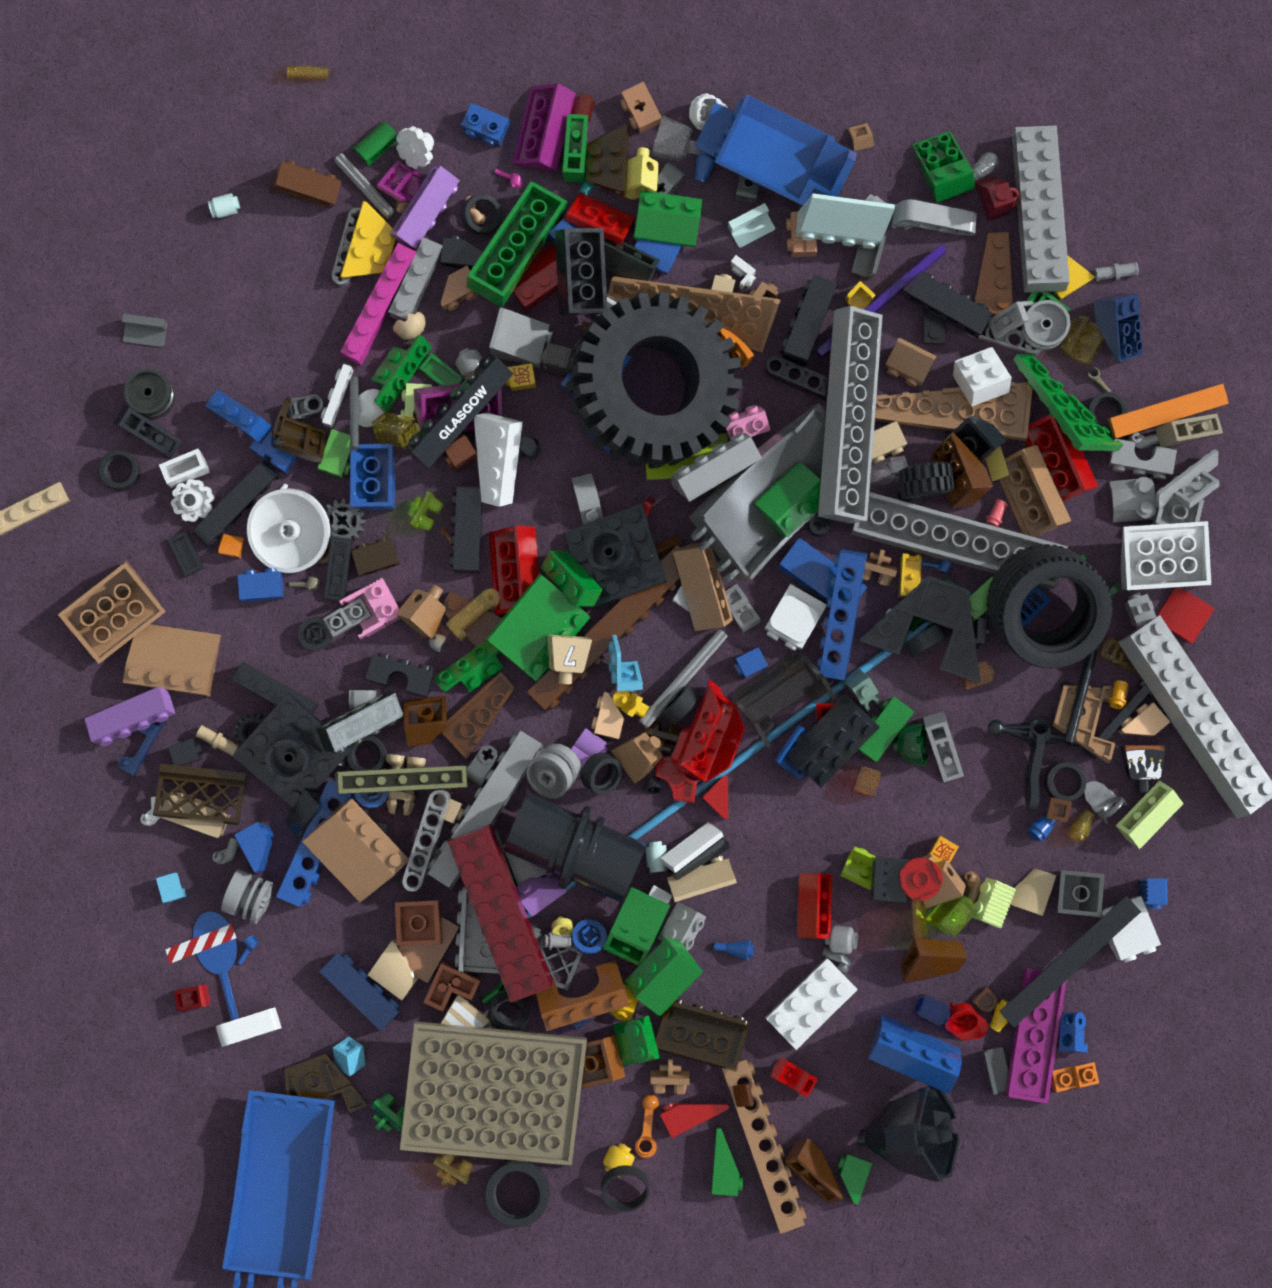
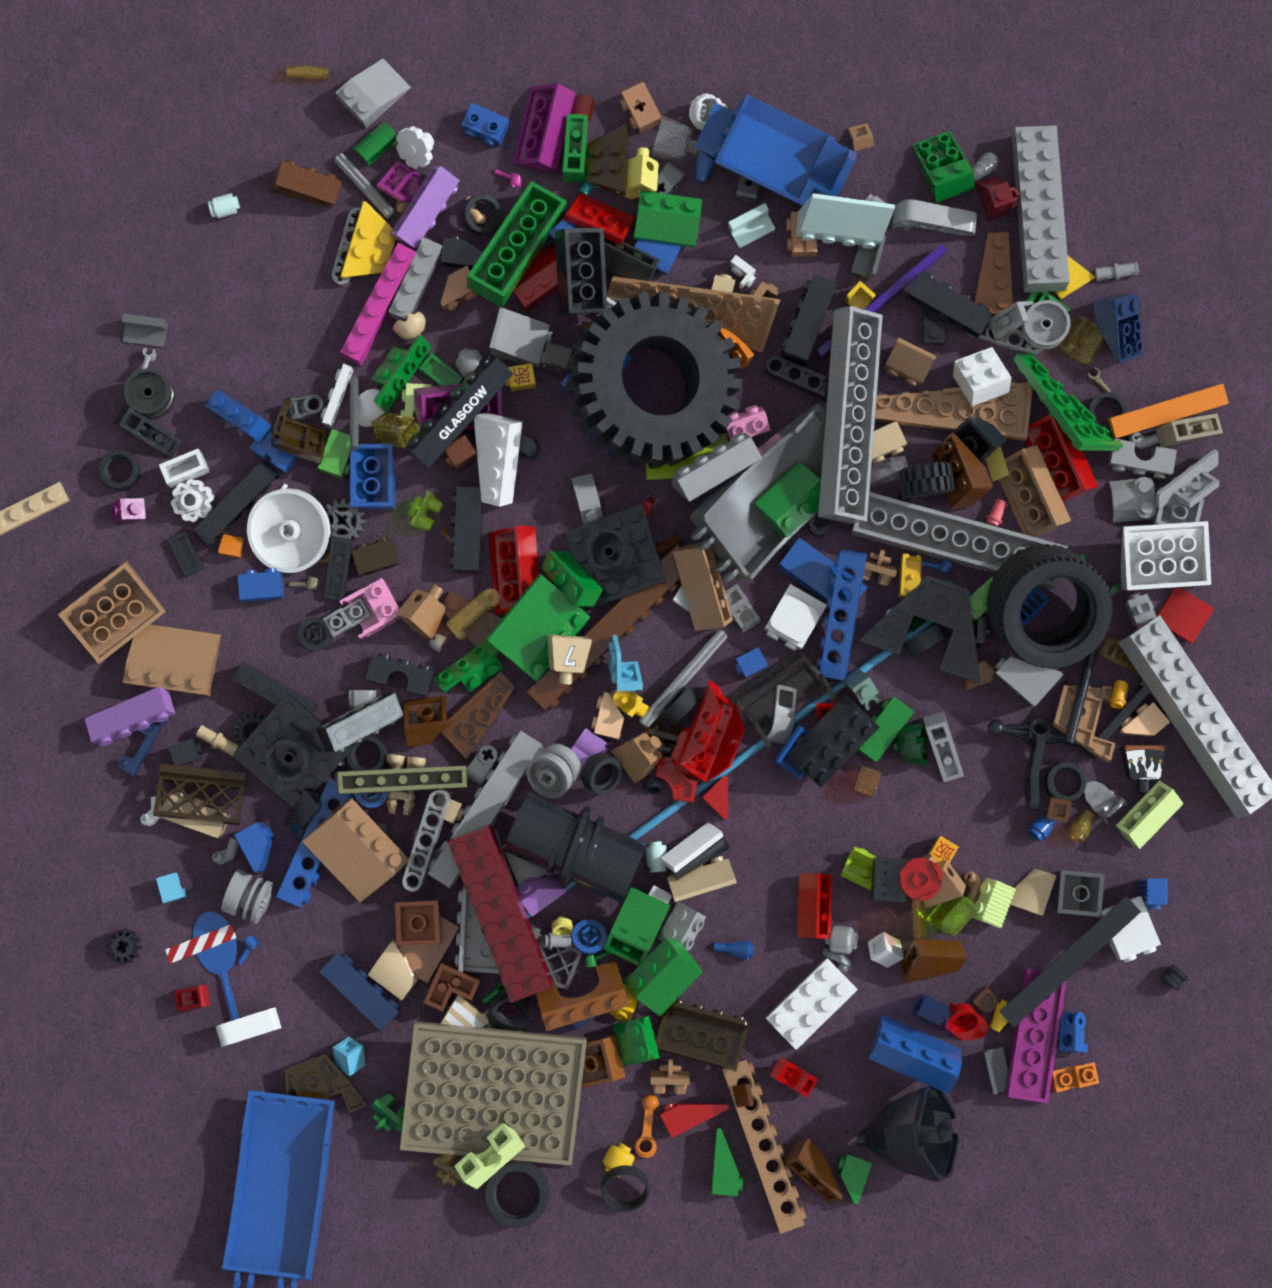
(117, 941): none -> black gear
(128, 510): none -> bracket
(148, 358): none -> light grey hand
(372, 92): none -> light grey slope
(478, 1168): none -> yellowish green arch
(591, 961): none -> green hand
(783, 718): none -> light grey piece
(885, 950): none -> white panel
(1026, 679): none -> light grey slope
(1174, 977): none -> black wheel

